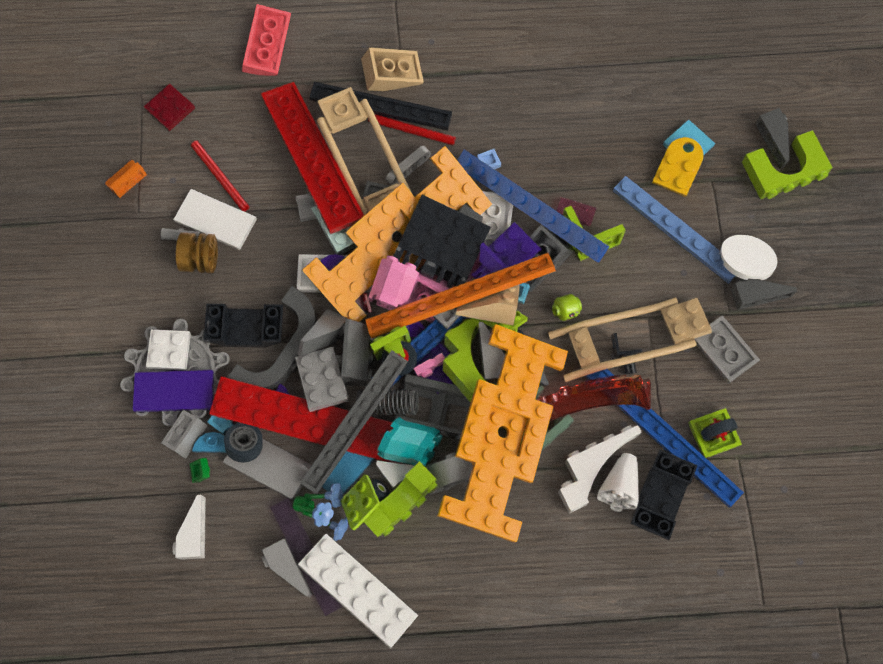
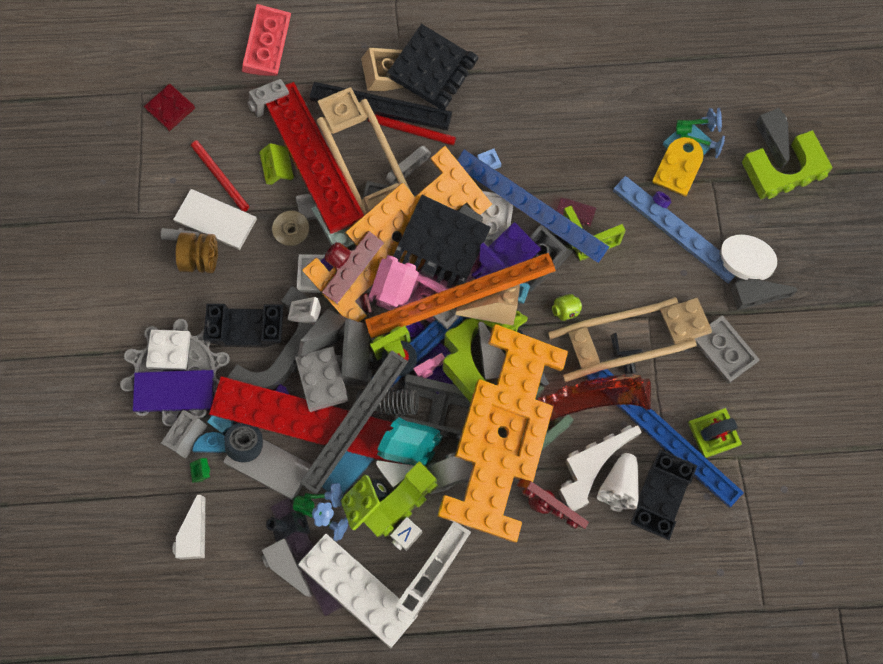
(126, 178): orange panel -> none
(266, 94): none -> light grey bracket
(276, 163): none -> lime panel
(287, 221): none -> dark tan dish
(287, 525): none -> black bracket
(305, 310): none -> white slope
(349, 264): none -> plate
(405, 534): none -> white brick
(431, 67): none -> black hinge
(433, 570): none -> white arch
(544, 501): none -> dark red plate
(661, 199): none -> dark purple tile
(684, 127): none -> plant

